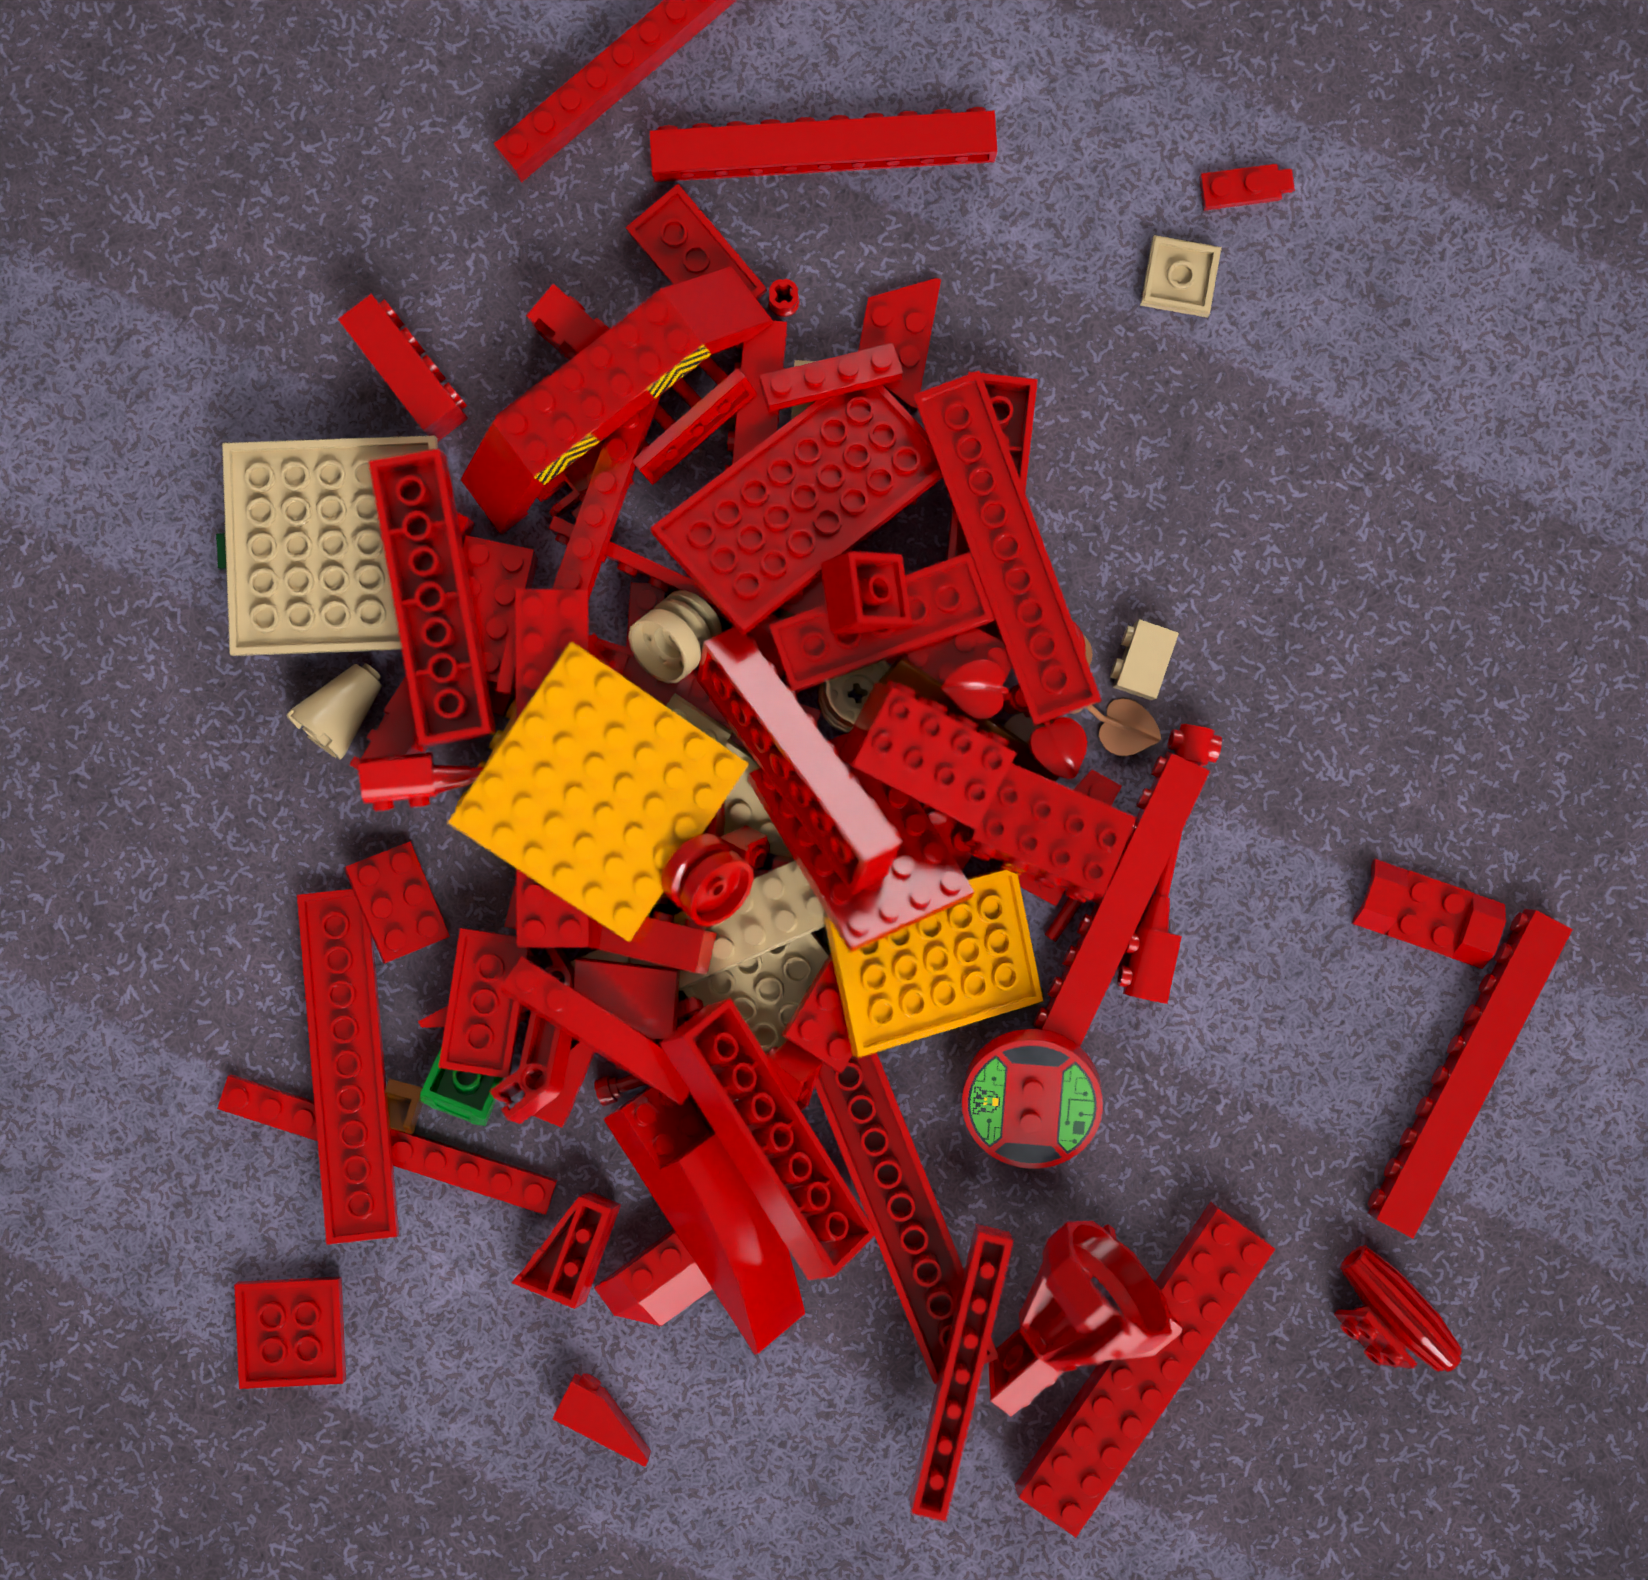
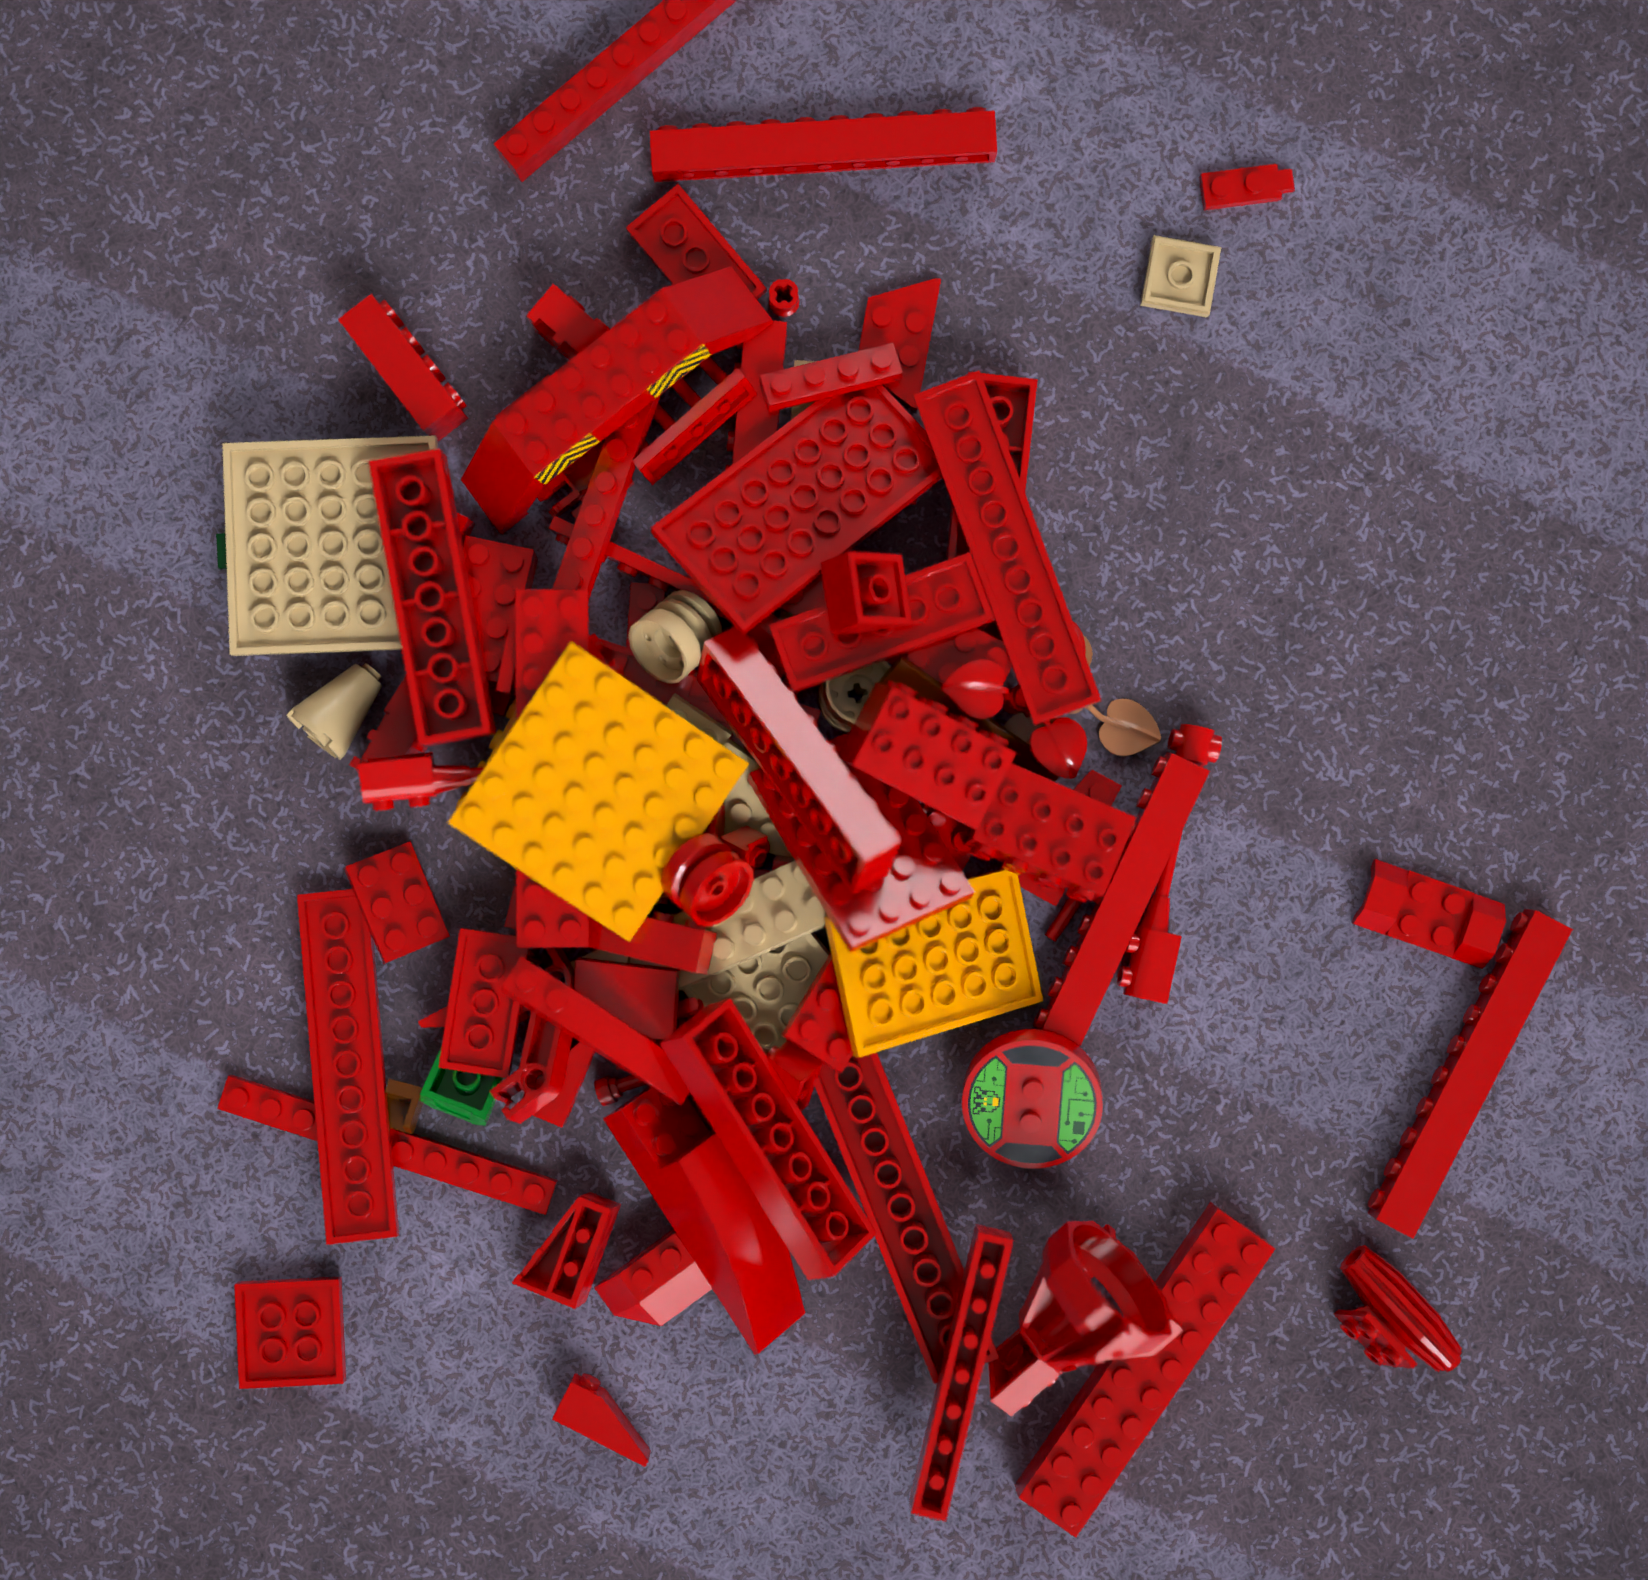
(1144, 659): tan brick -> none

